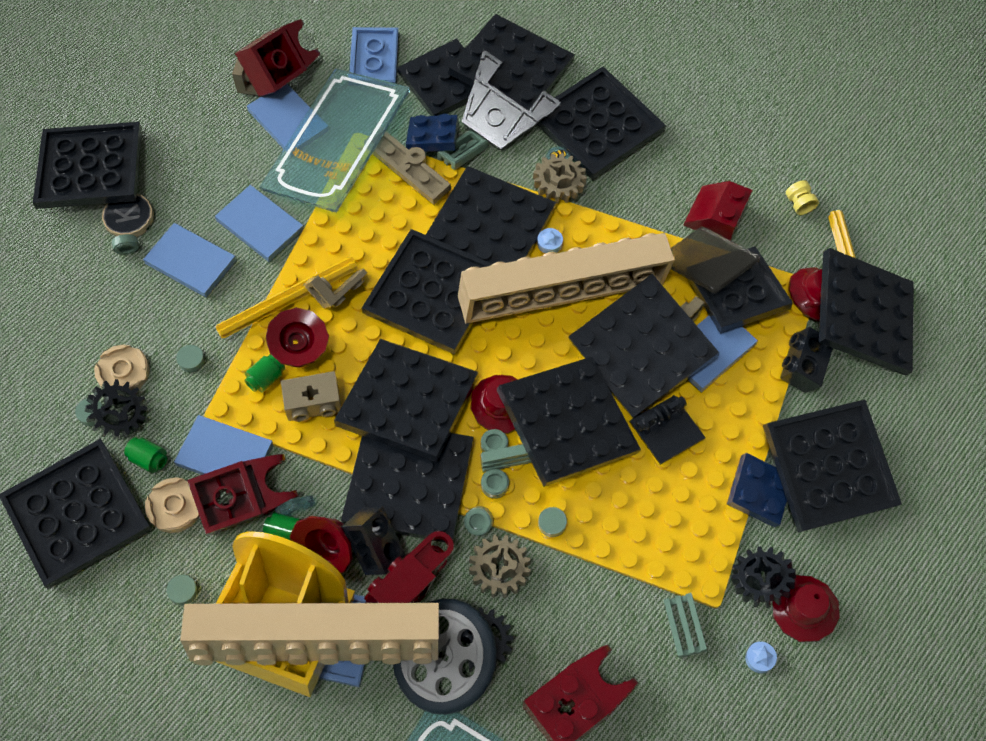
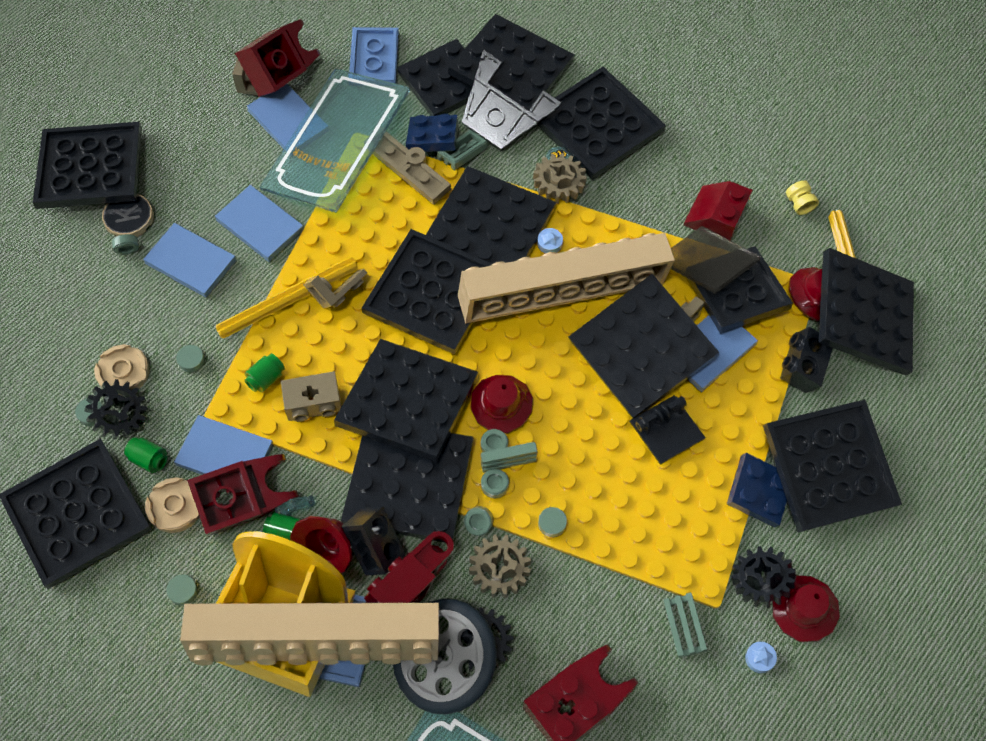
(297, 326): dark red hat -> none
(568, 420): black plate -> none

